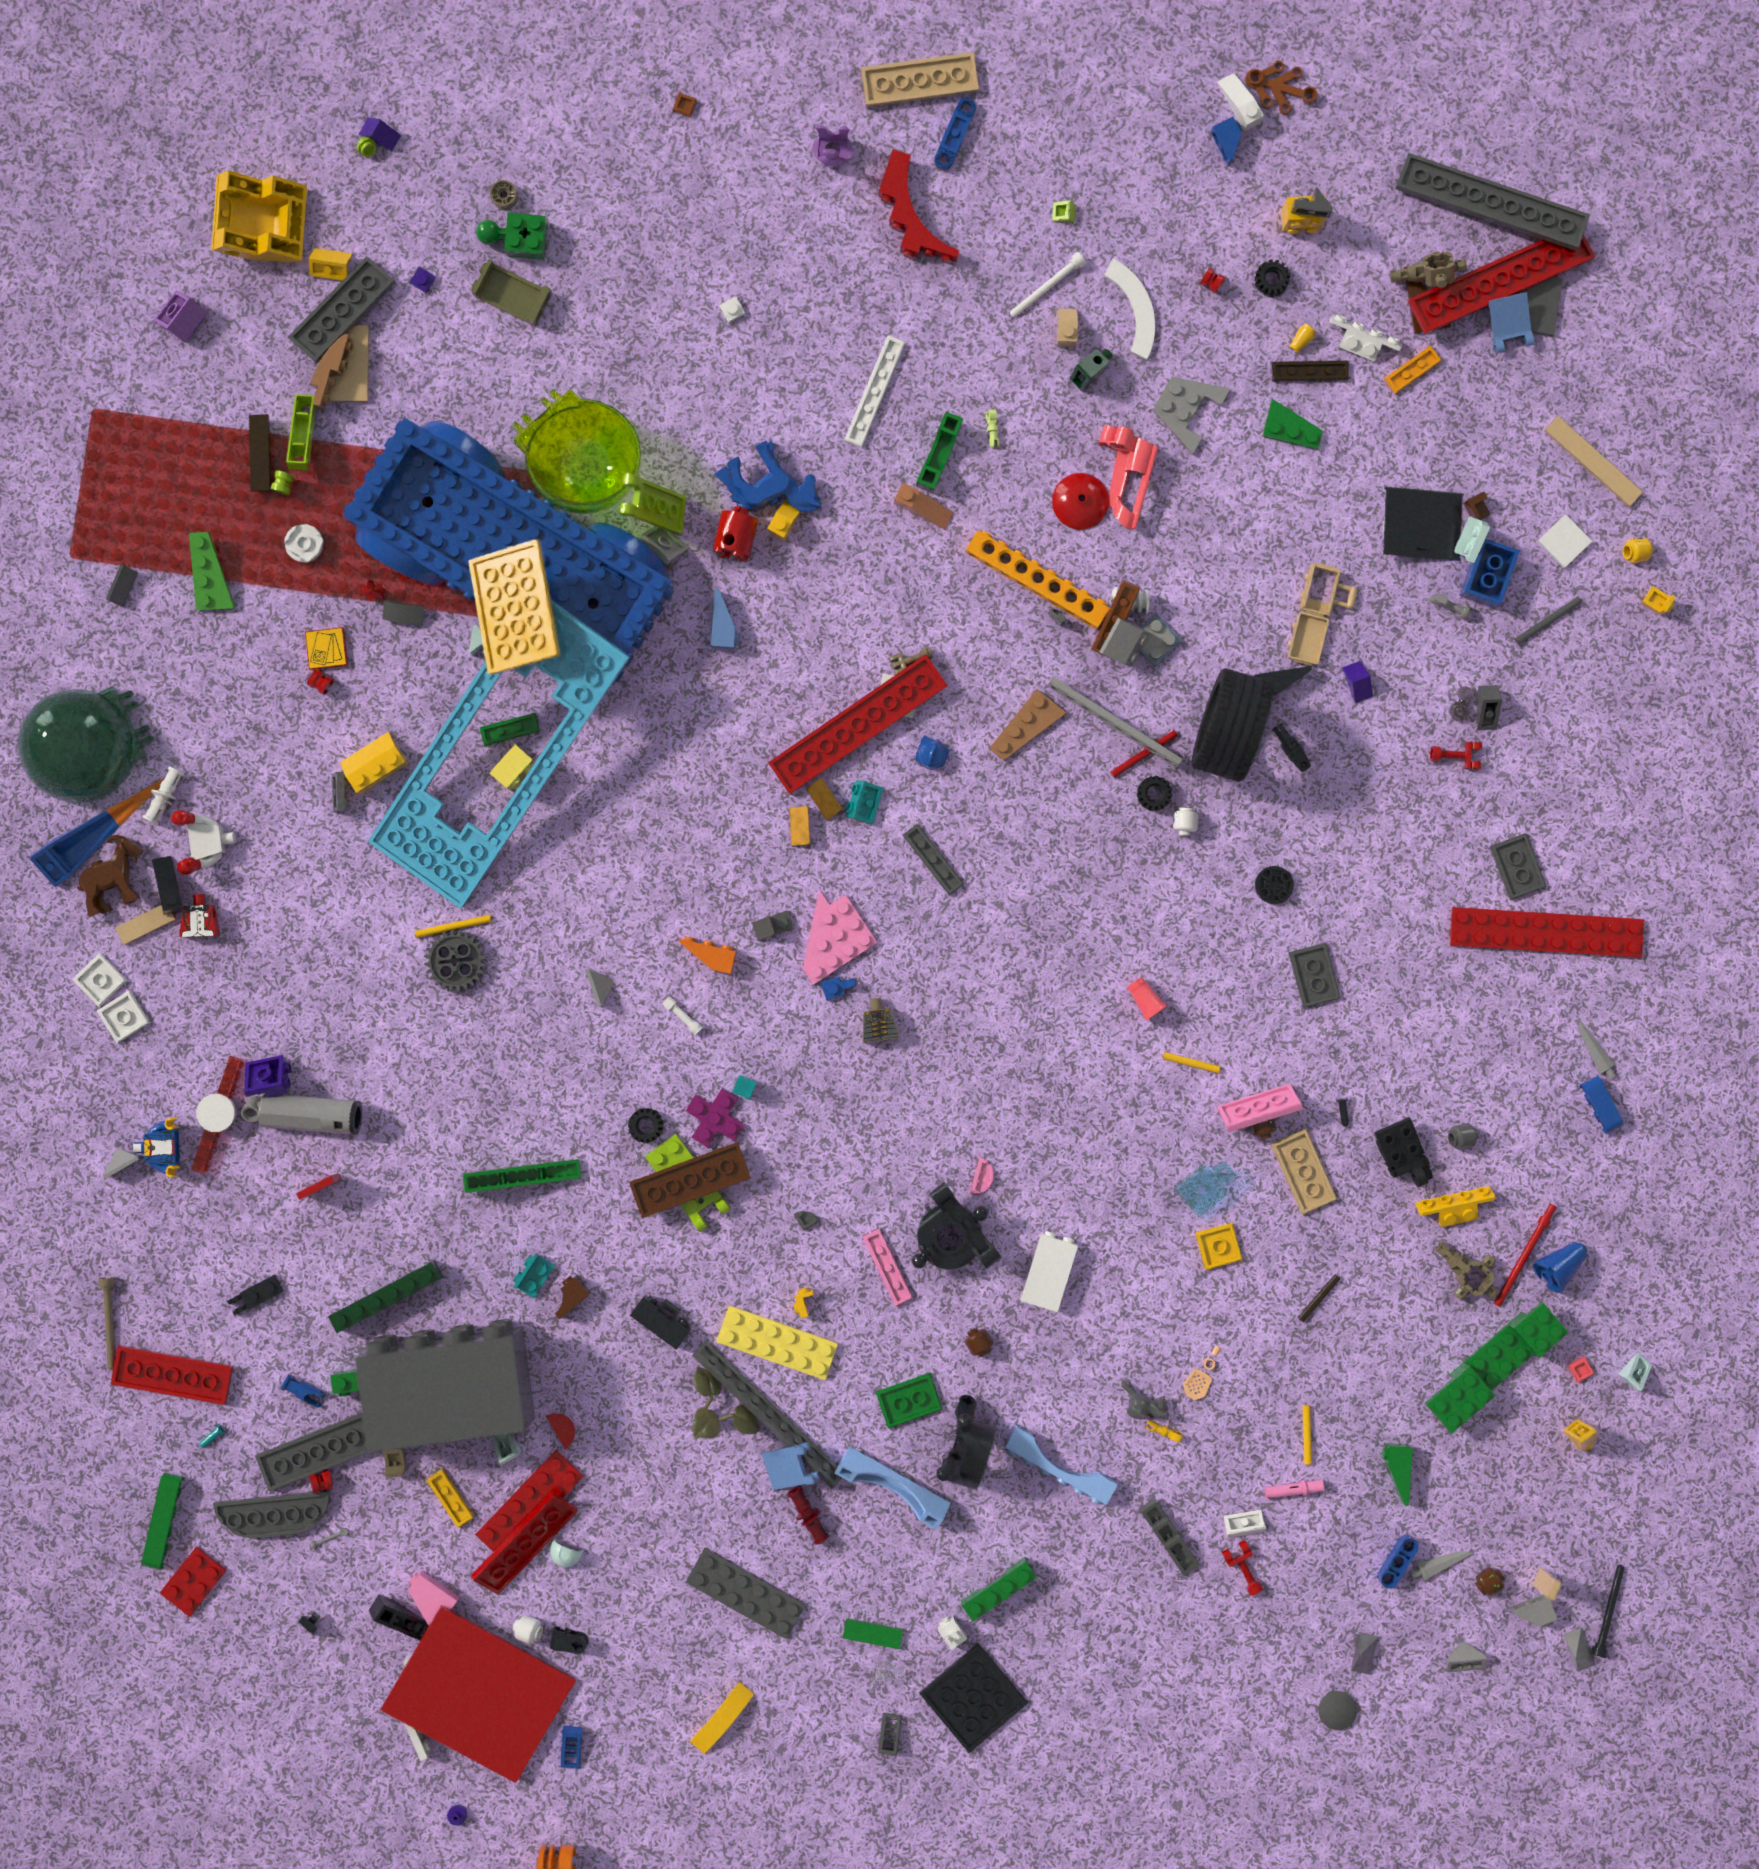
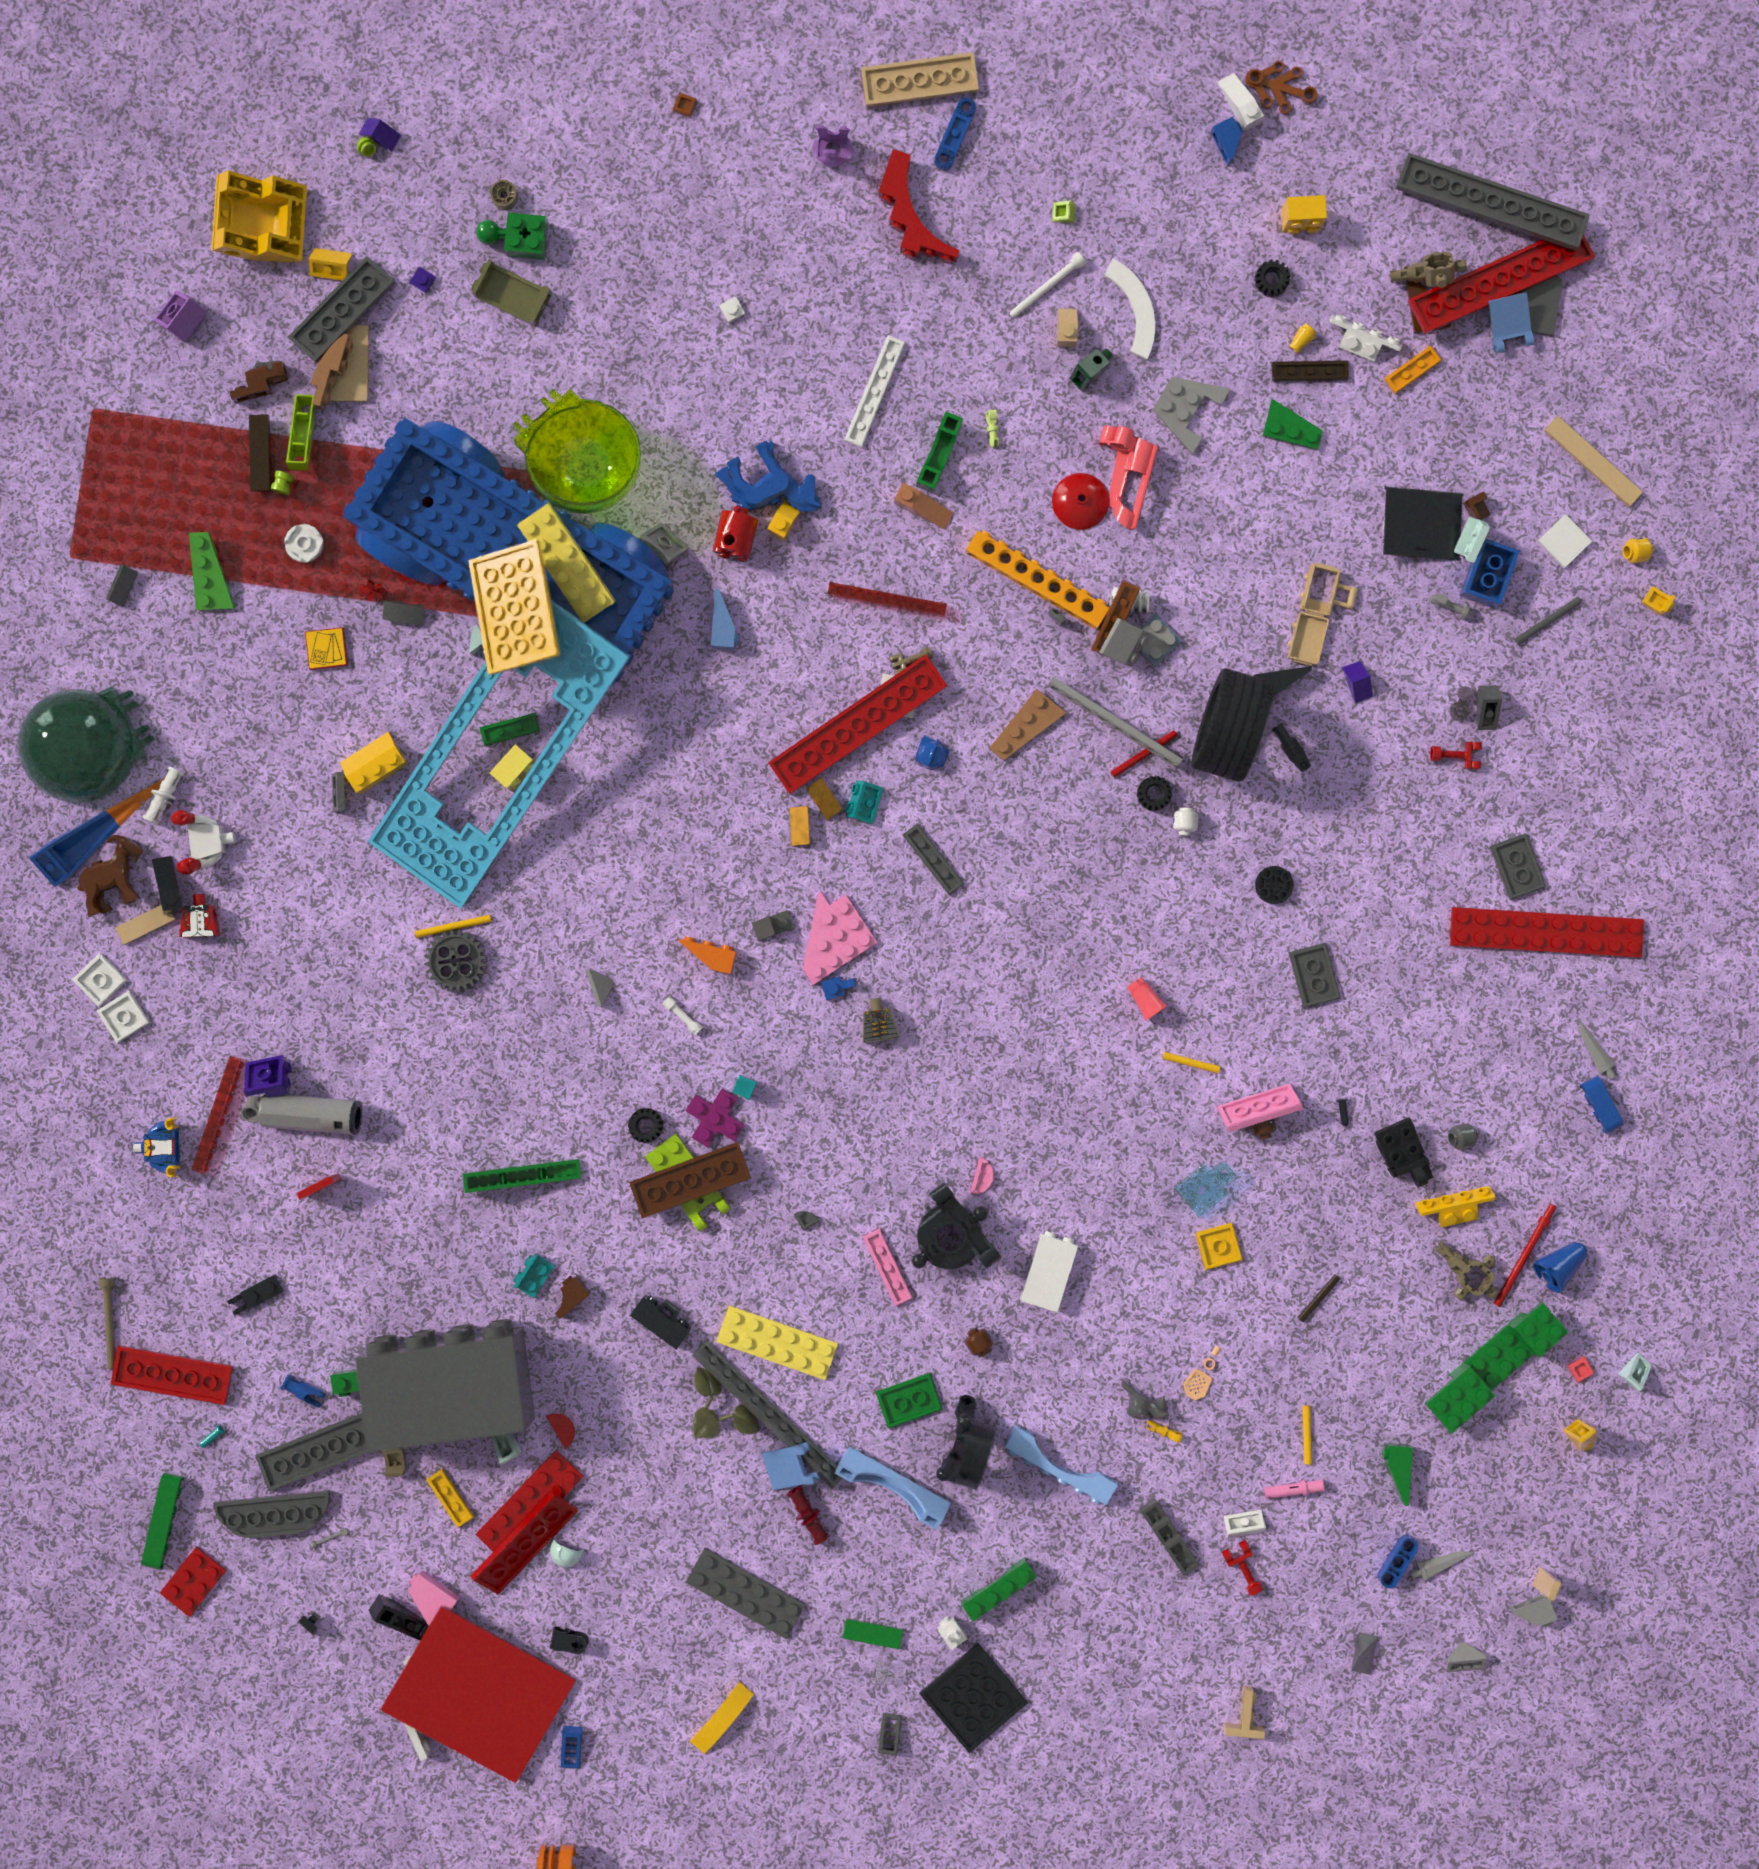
(120, 1161): light grey slope -> none
(216, 1112): white tile -> none
(260, 380): none -> reddish brown plate
(319, 681): red wheel -> none
(321, 1482): red wheel -> none
(385, 1296): dark green brick -> none
(457, 1815): dark purple tile -> none
(527, 1629): white head -> none
(567, 563): none -> light yellow plate
(654, 504): lime hinge -> none
(800, 1305): yellow bracket -> none
(887, 599): none -> clear red piece
(1209, 276): red wheel -> none
(1244, 1728): none -> tan bracket
(1303, 1171): tan tile -> none
(1317, 207): dark grey slope -> none
(1337, 1710): dark grey dish -> none
(1490, 1582): reddish brown head -> none
(1578, 1649): light grey slope -> none
(1600, 1648): black piece -> none

